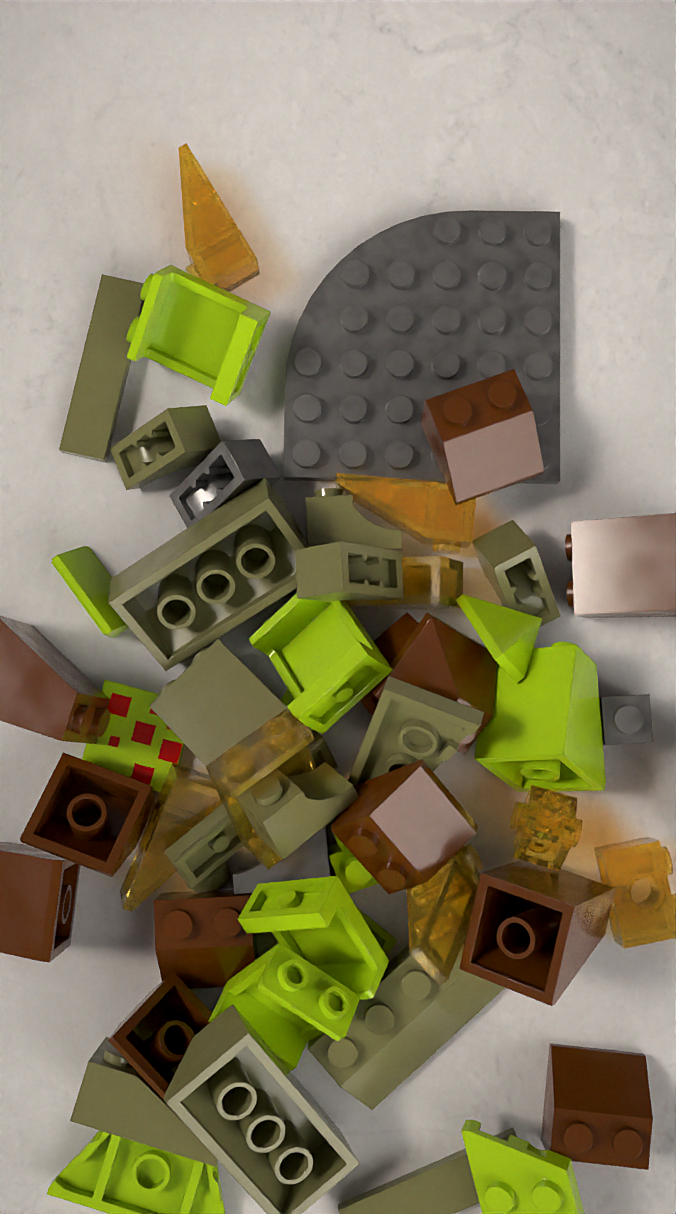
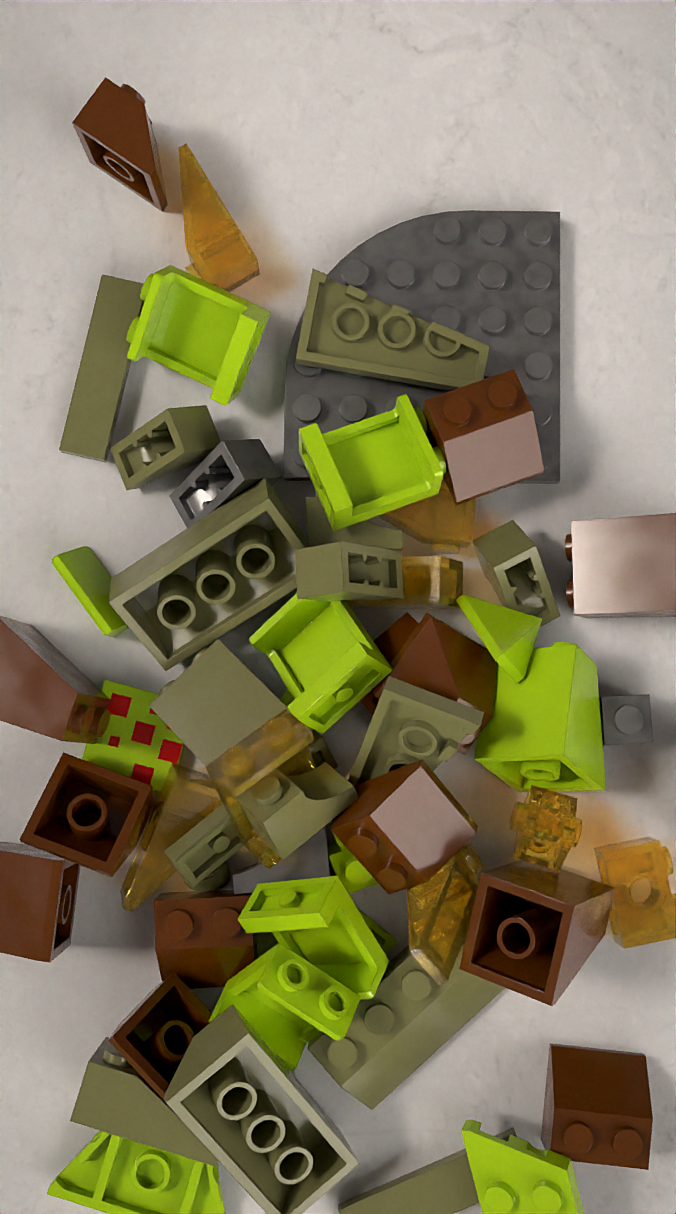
(122, 141): none -> reddish brown slope
(369, 338): none -> olive wing
(372, 464): none -> lime panel

